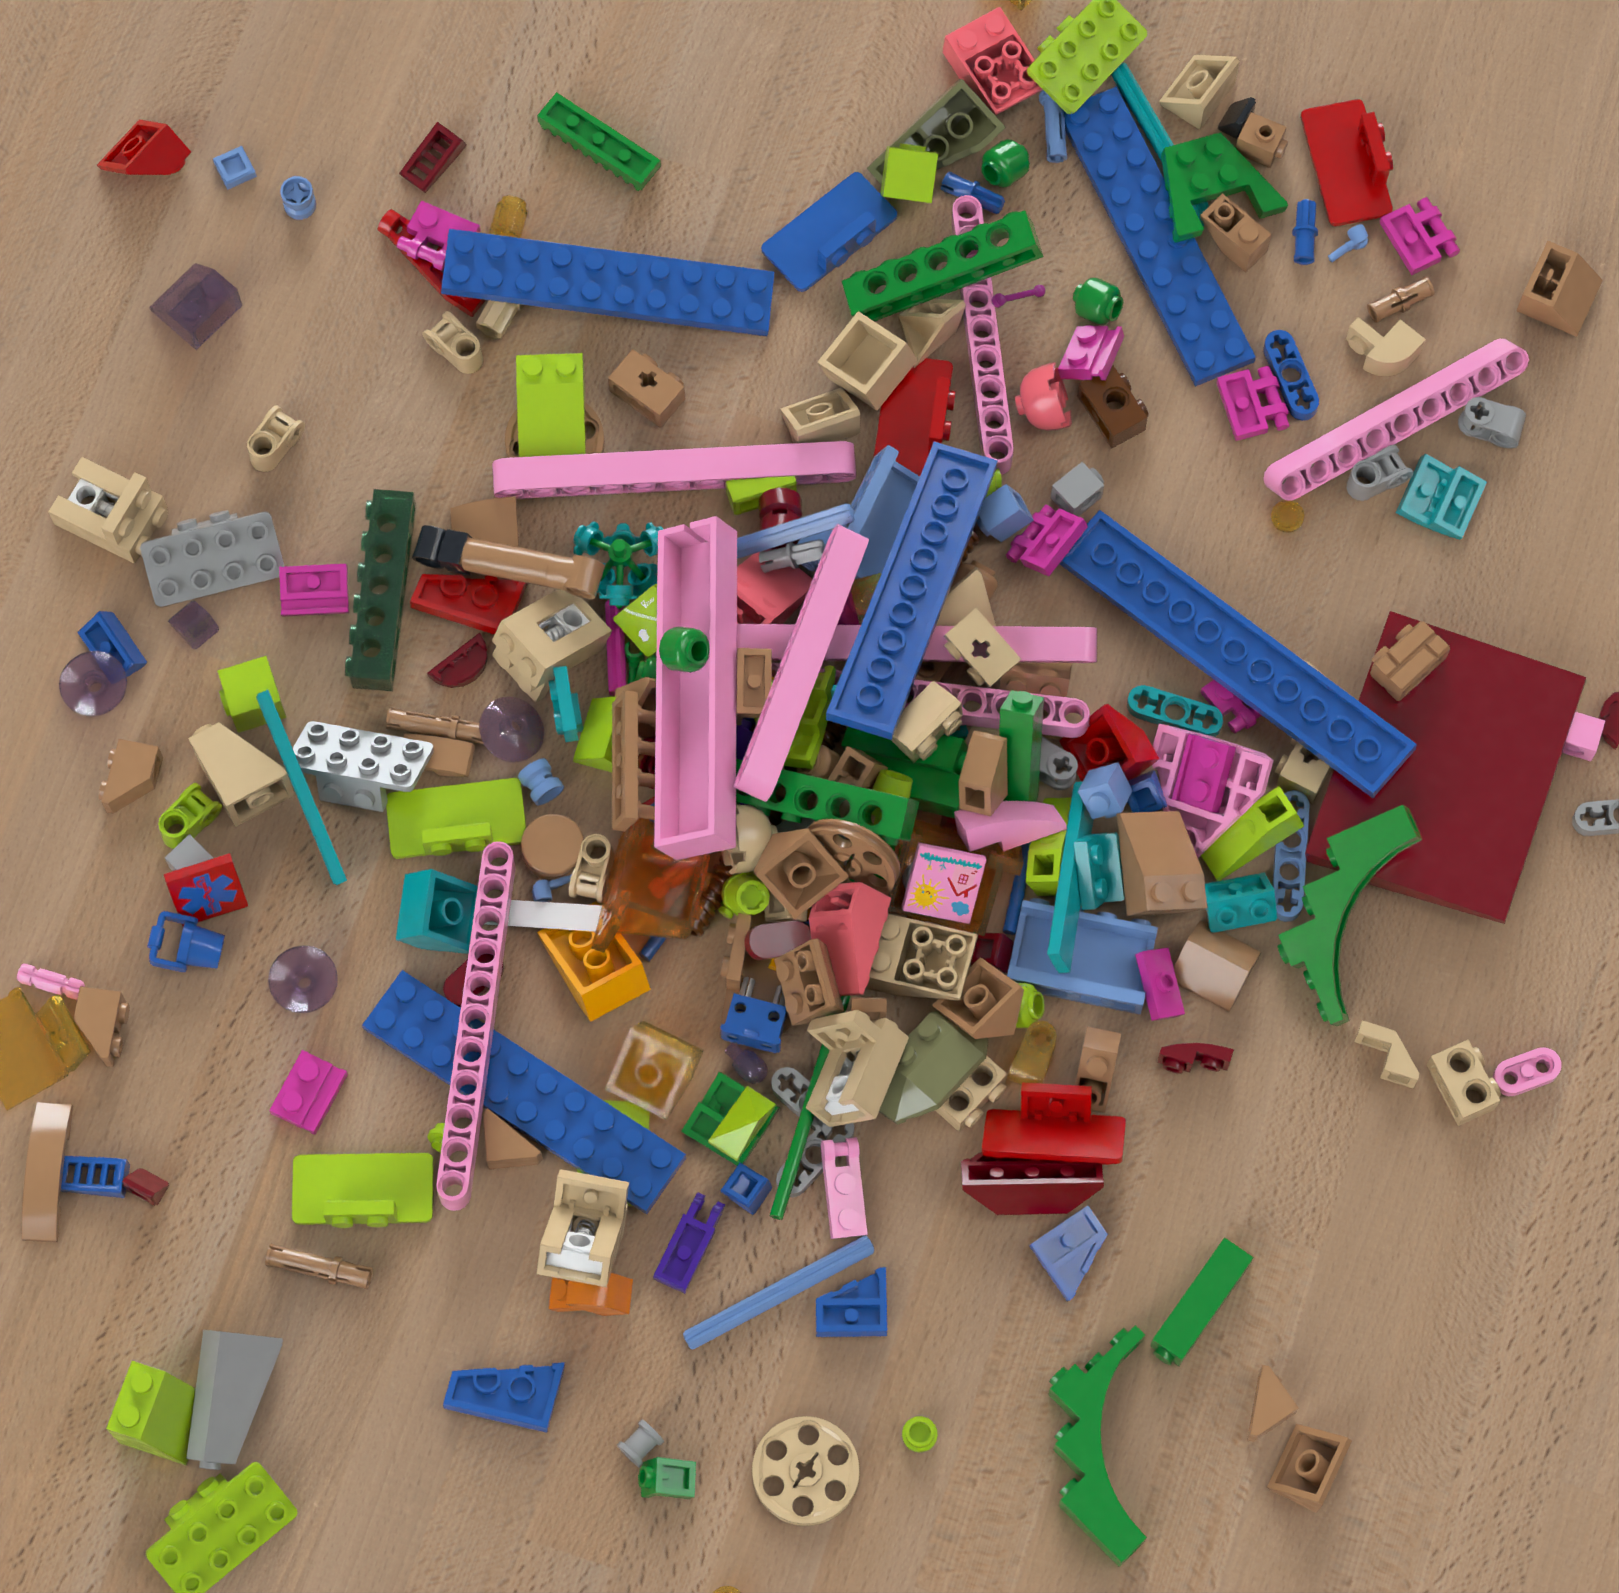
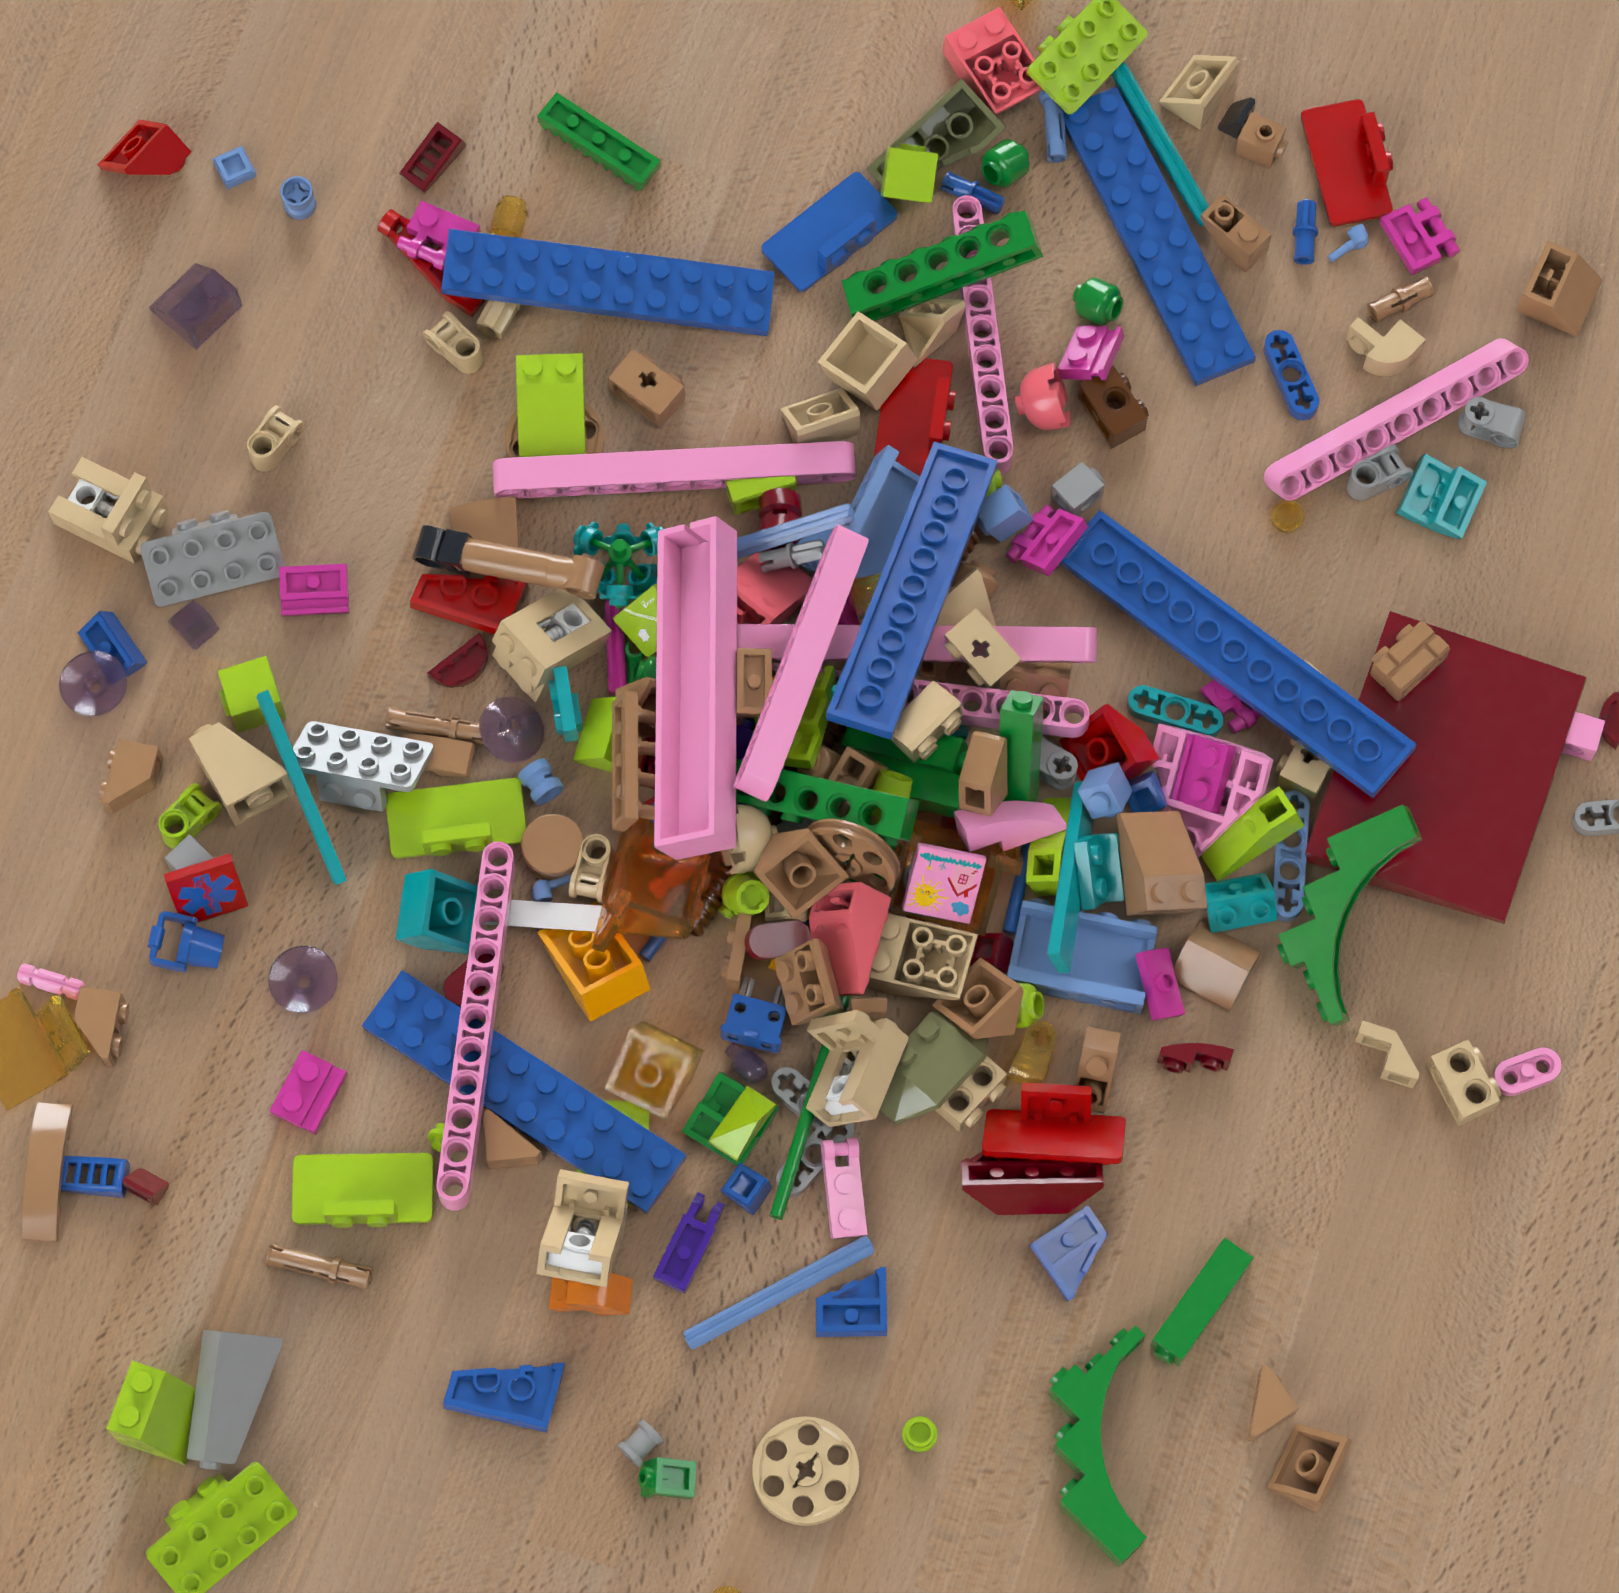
(379, 671): clear green brick -> none
(684, 649): green head -> none
(999, 299): magenta hinge -> none
(1205, 170): green wing -> none
(1243, 405): dark pink plate -> none

